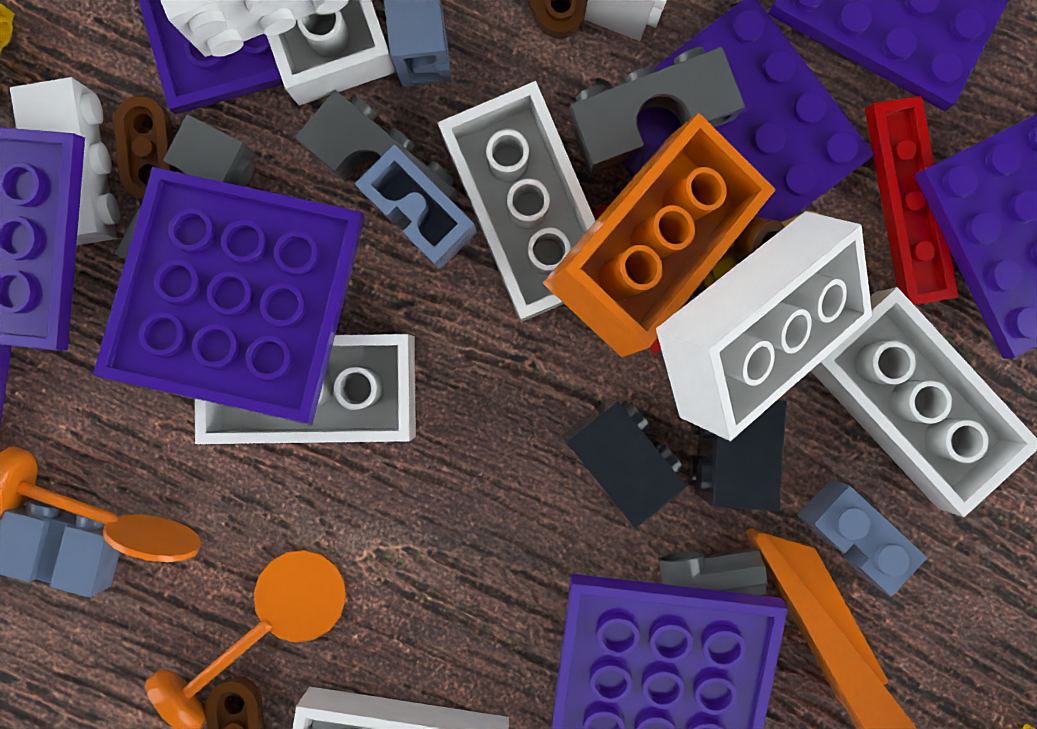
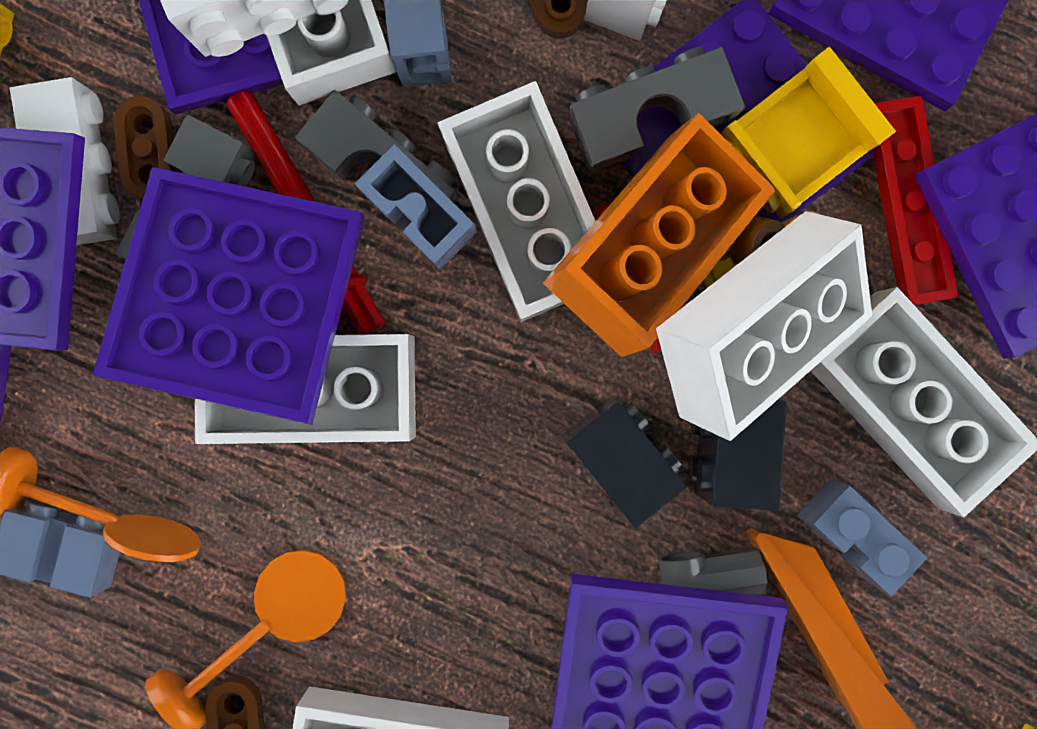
(289, 183): none -> red axle
(808, 131): none -> yellow panel

